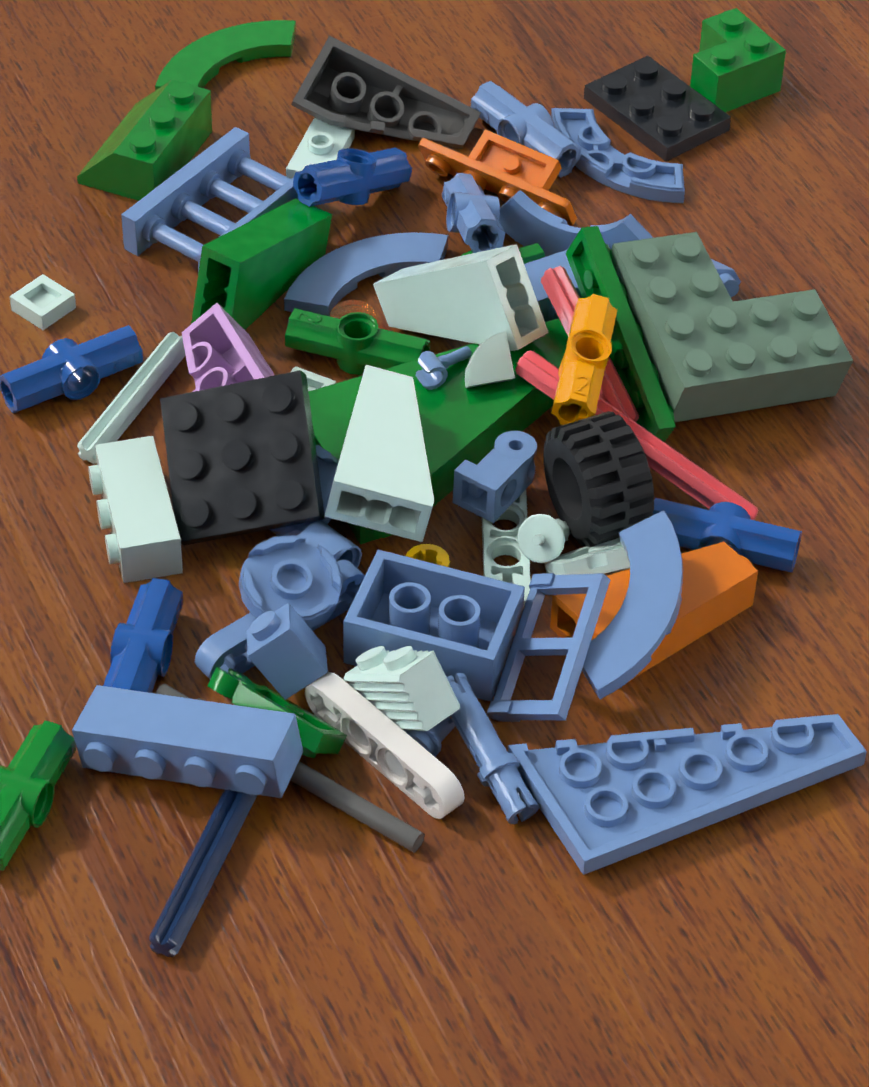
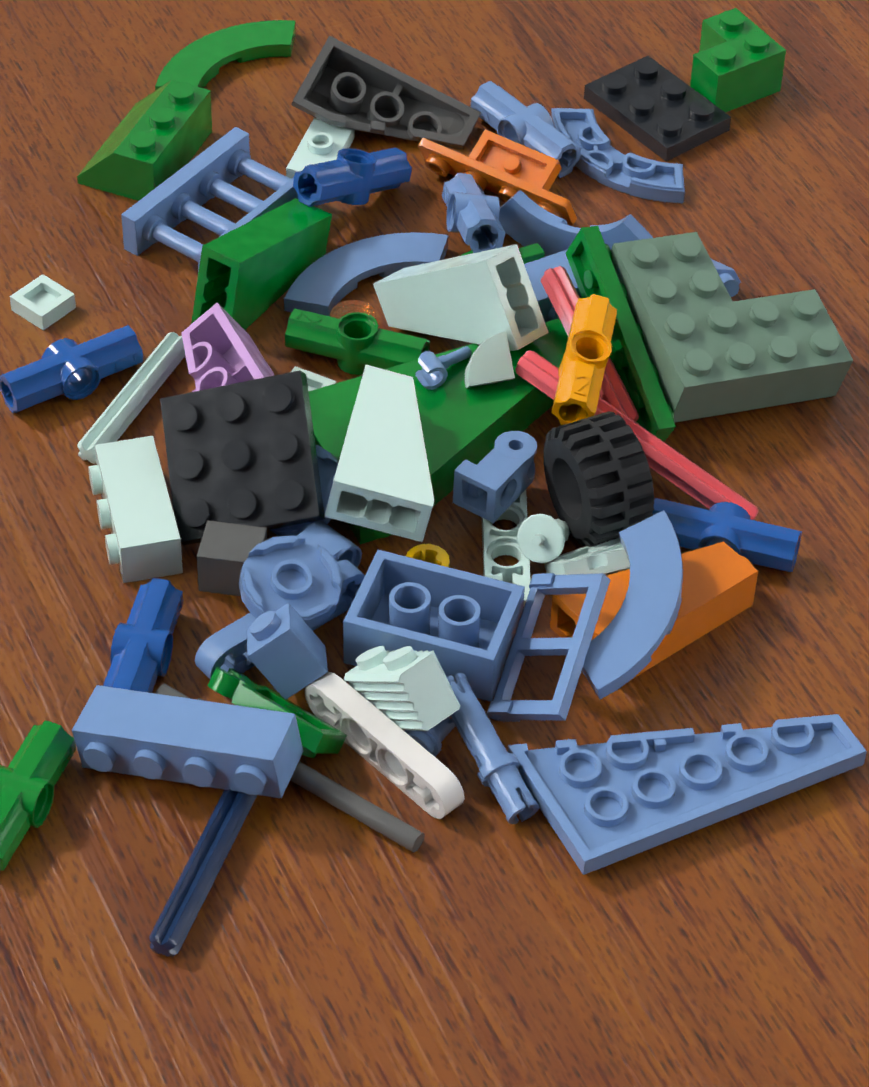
(223, 555): none -> dark grey brick

